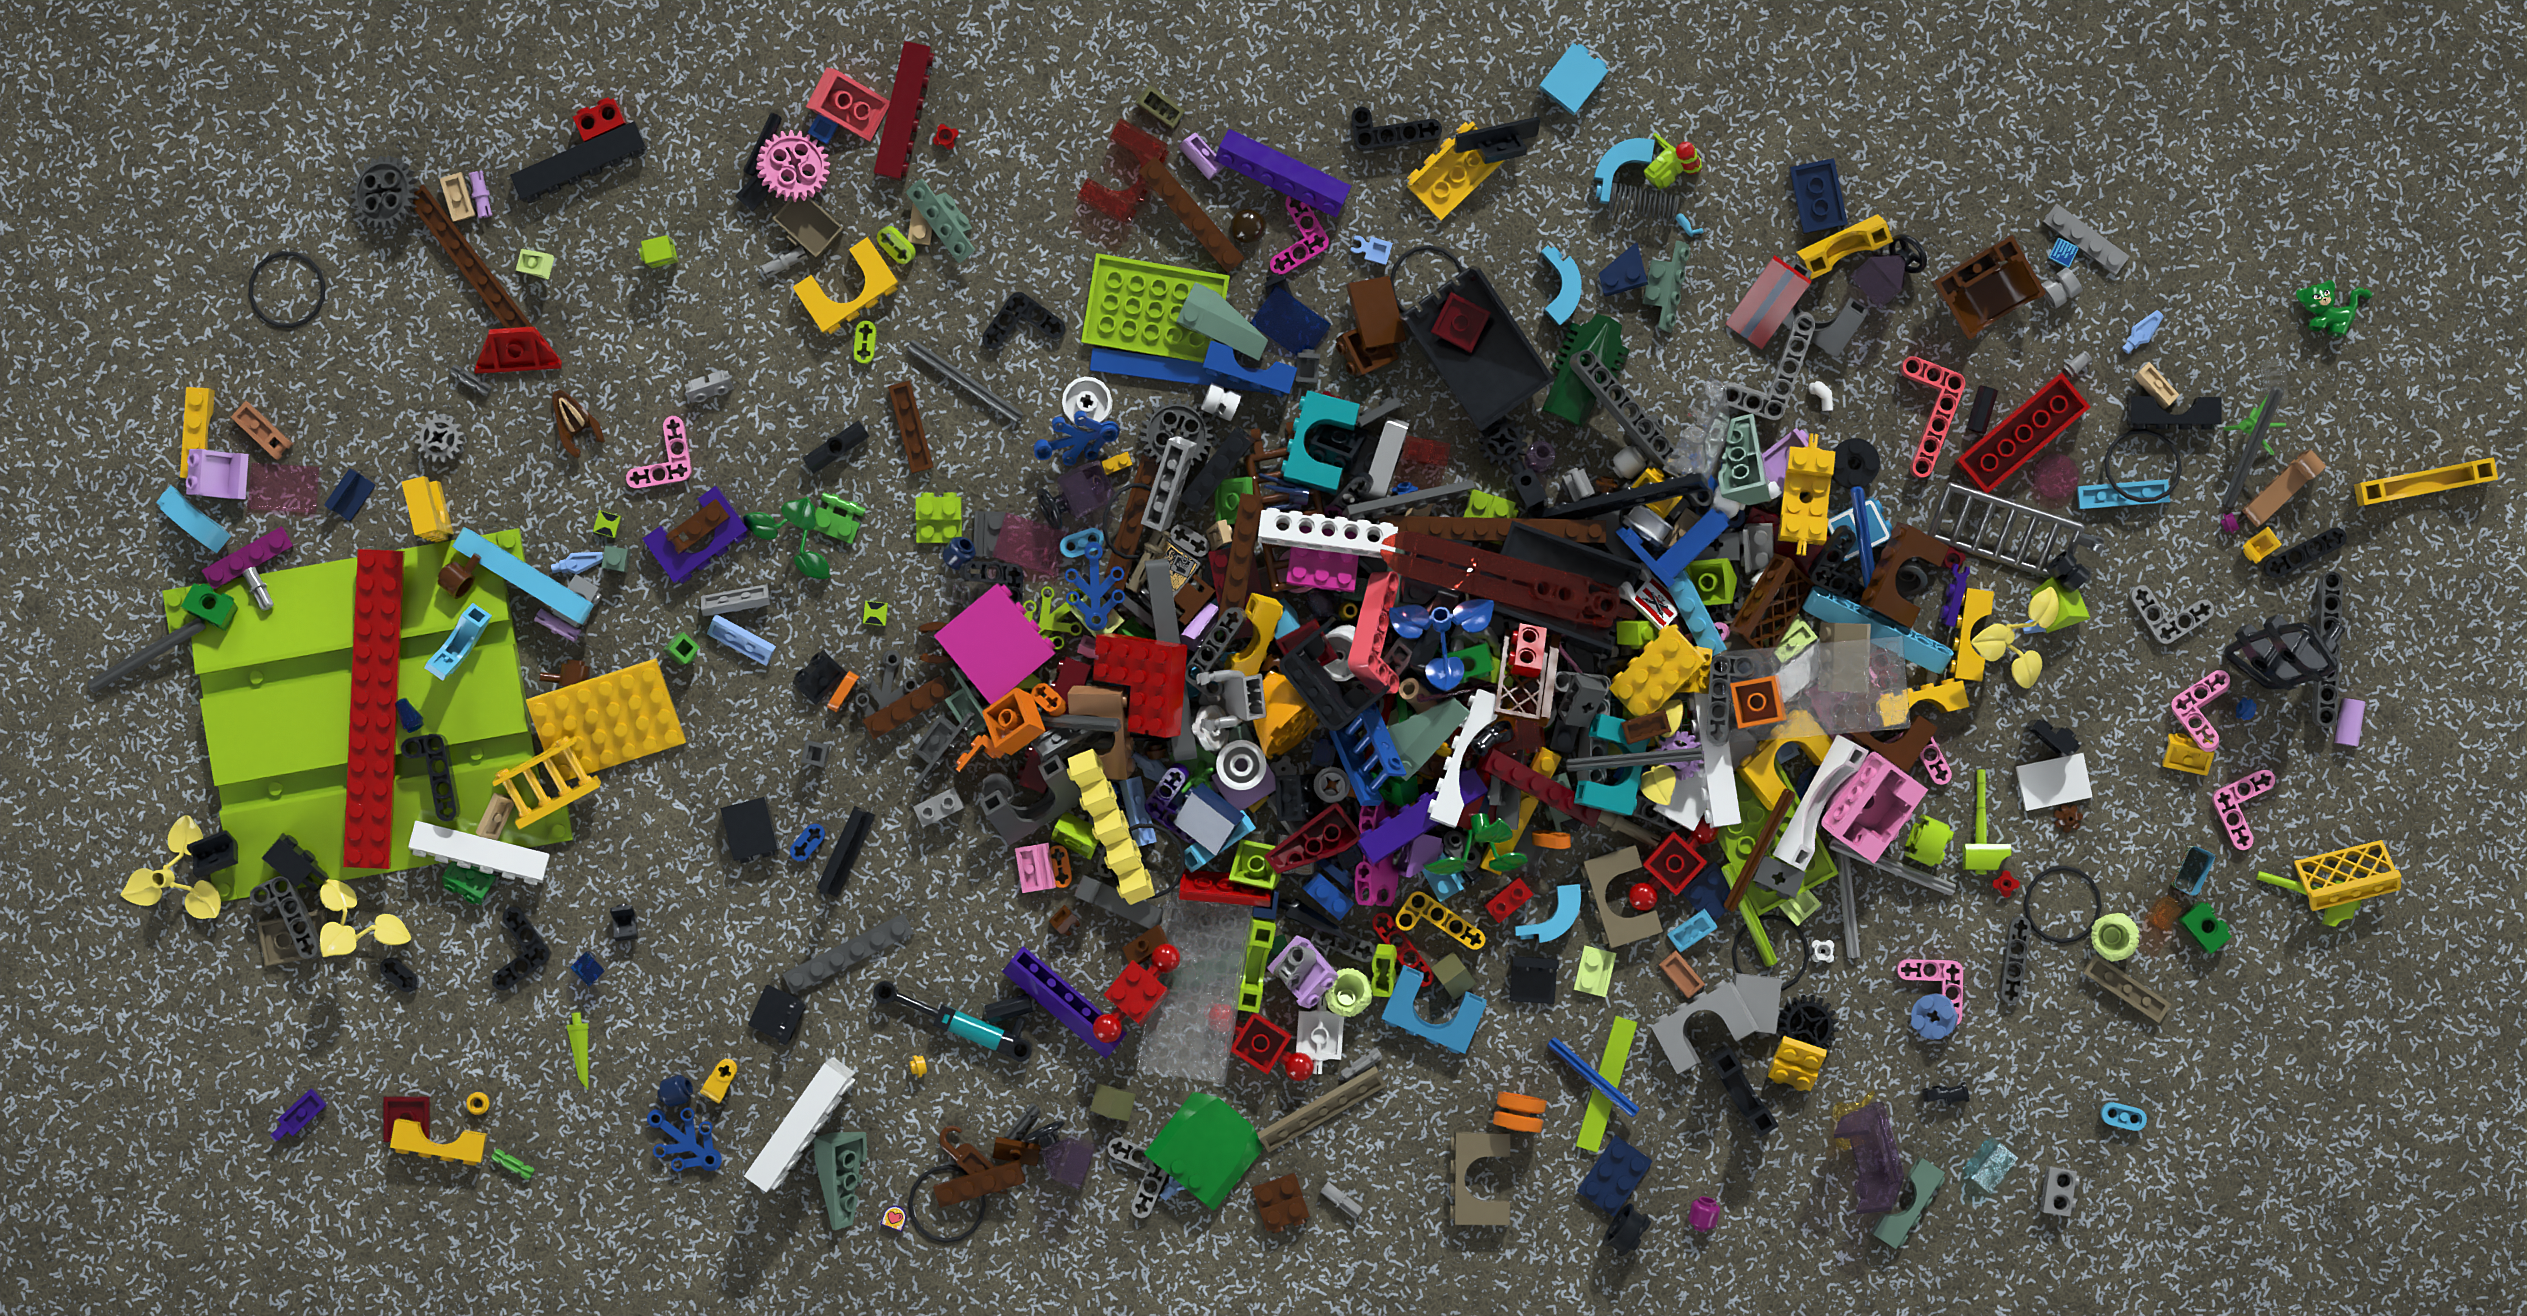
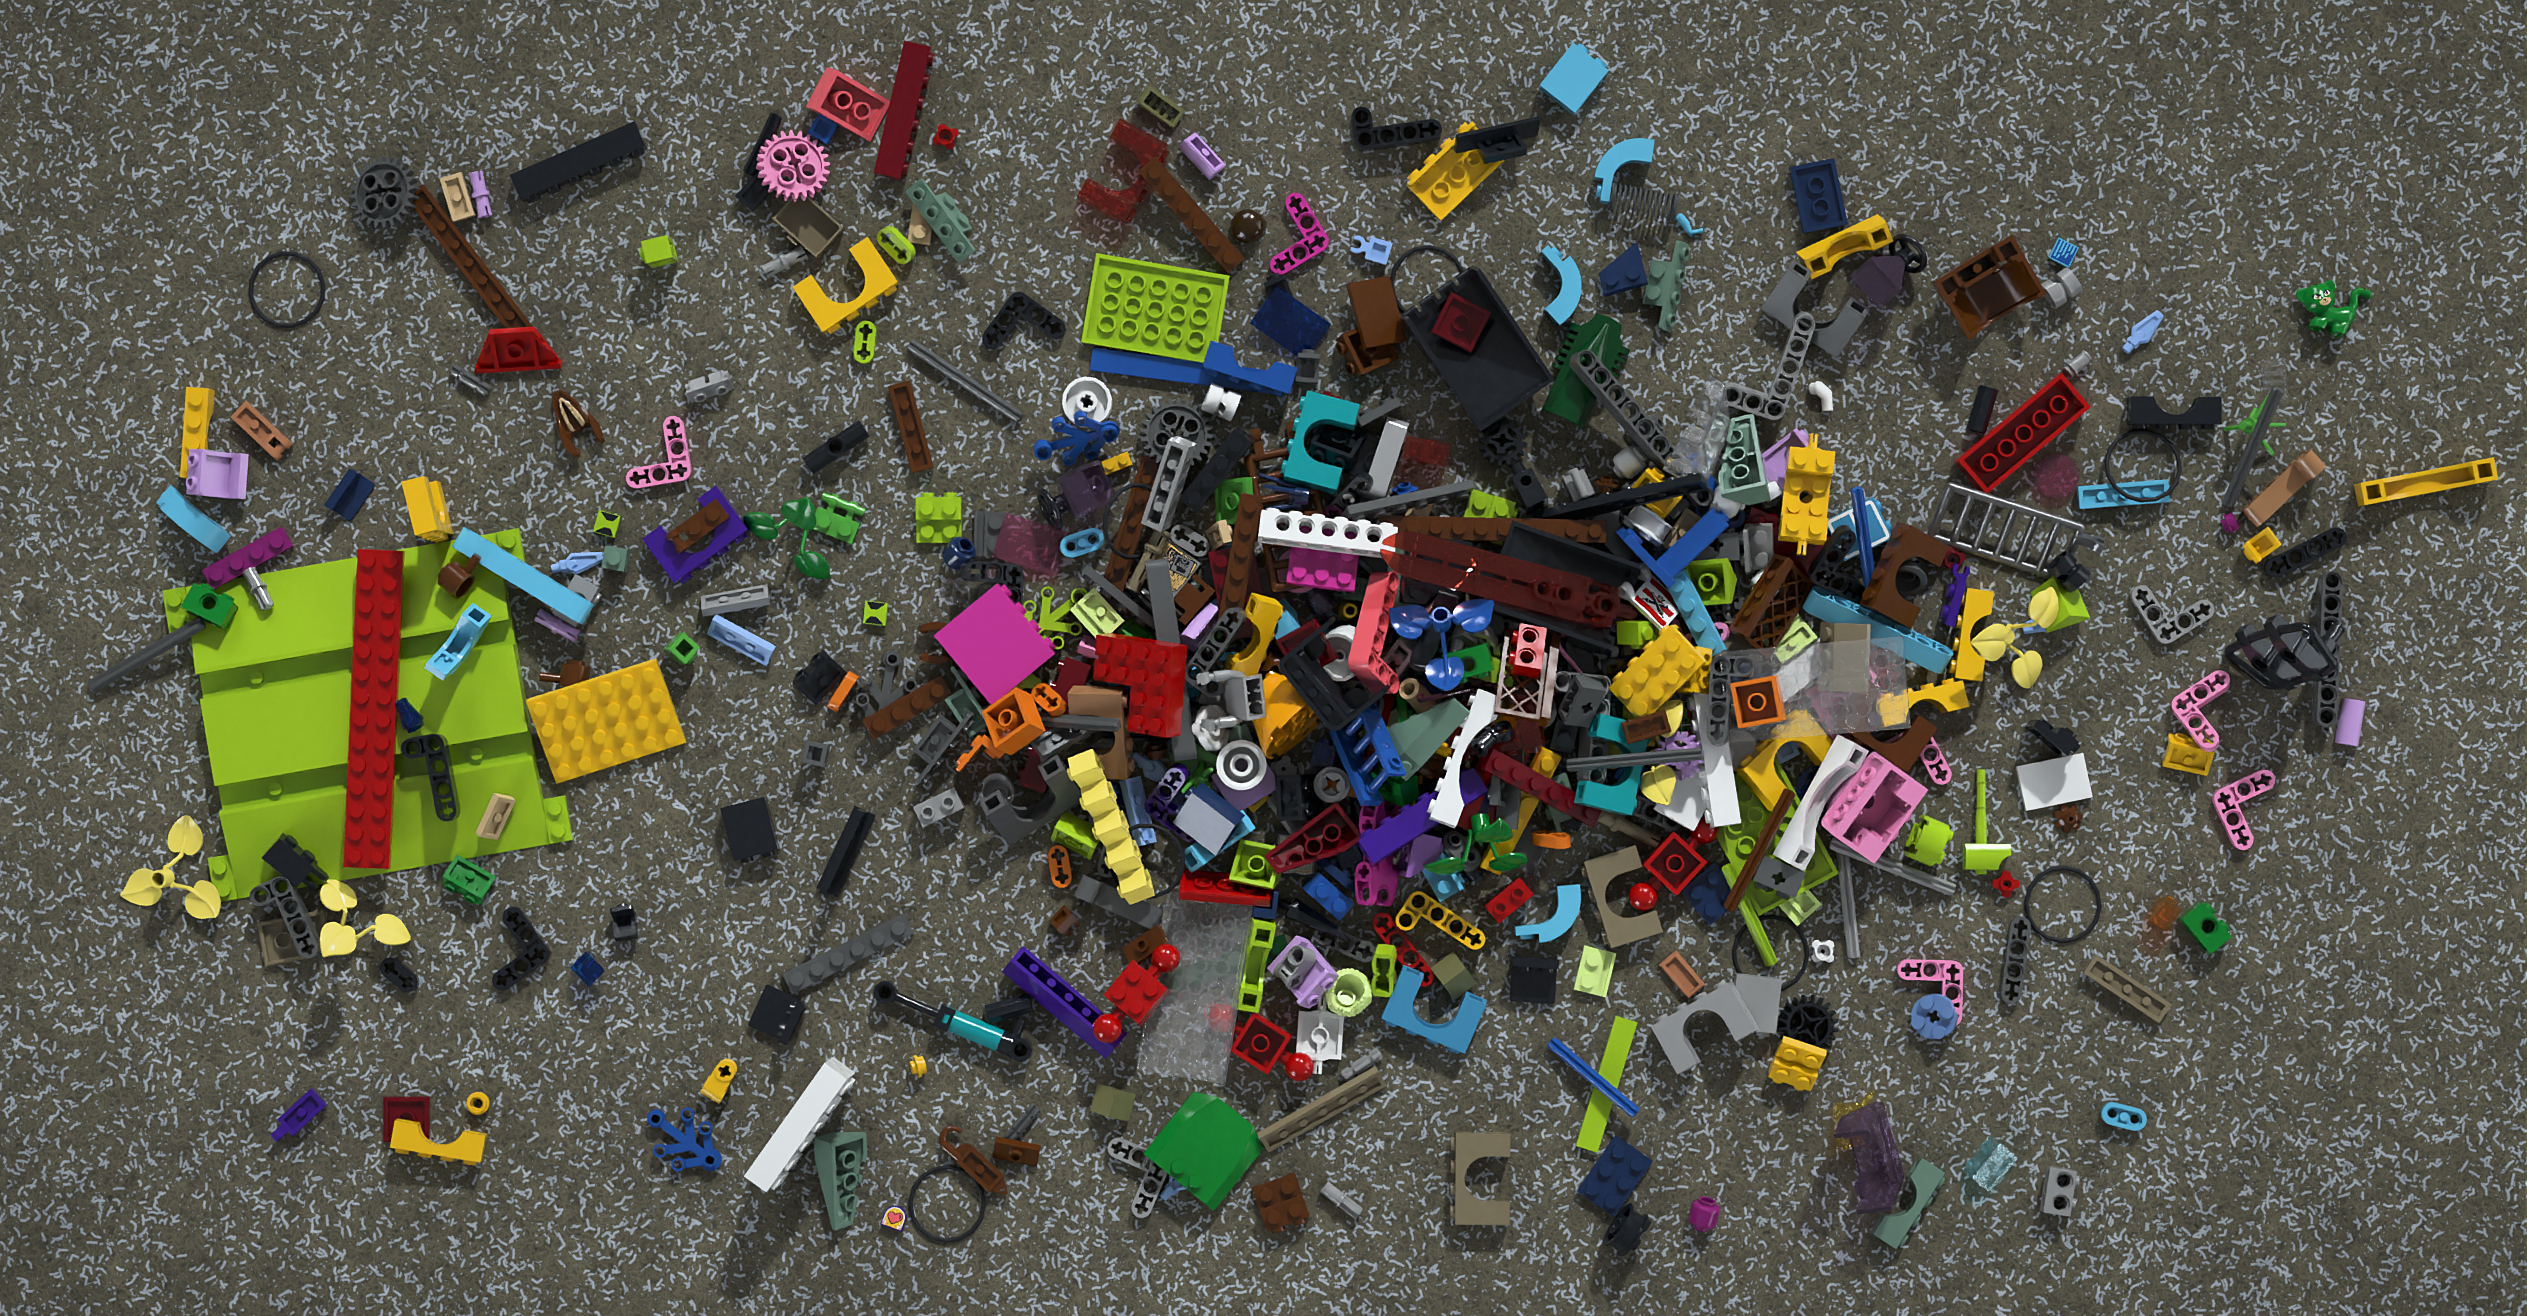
(213, 853): black bracket -> none
(283, 487): clear pink piece -> none
(448, 432): light grey gear -> none
(478, 852): white brick -> none
(512, 1164): bright green axle -> none
(535, 263): yellowish green slope -> none
(546, 804): yellow fence -> none
(579, 1042): lime bar -> none
(597, 113): red brick -> none
(675, 1090): dark blue head -> none
(811, 845): blue beam -> none
(979, 1183): reddish brown plate -> none
(1035, 867): bright pink plate -> none
(1064, 1158): clear purple piece -> none
(1094, 590): blue plant -> none
(1217, 320): sand green wedge -> none
(1282, 173): dark purple brick -> none
(1518, 1116): orange wheel -> none
(1540, 456): clear purple head -> none
(1672, 162): lime piece -> none
(1692, 930): medium azure plate -> none
(1747, 1101): black arch -> none
(1768, 302): tile -> none
(1865, 454): black wheel -> none
(1937, 412): coral beam -> none
(1951, 1094): black connector -> none
(2086, 239): light grey plate -> none
(2115, 936): yellowish green hair -> none
(2156, 385): tan plate -> none
(2203, 874): medium azure piece -> none
(2245, 709): blue plate -> none
(2332, 915): lime piece -> none
(2353, 888): yellow fence -> none

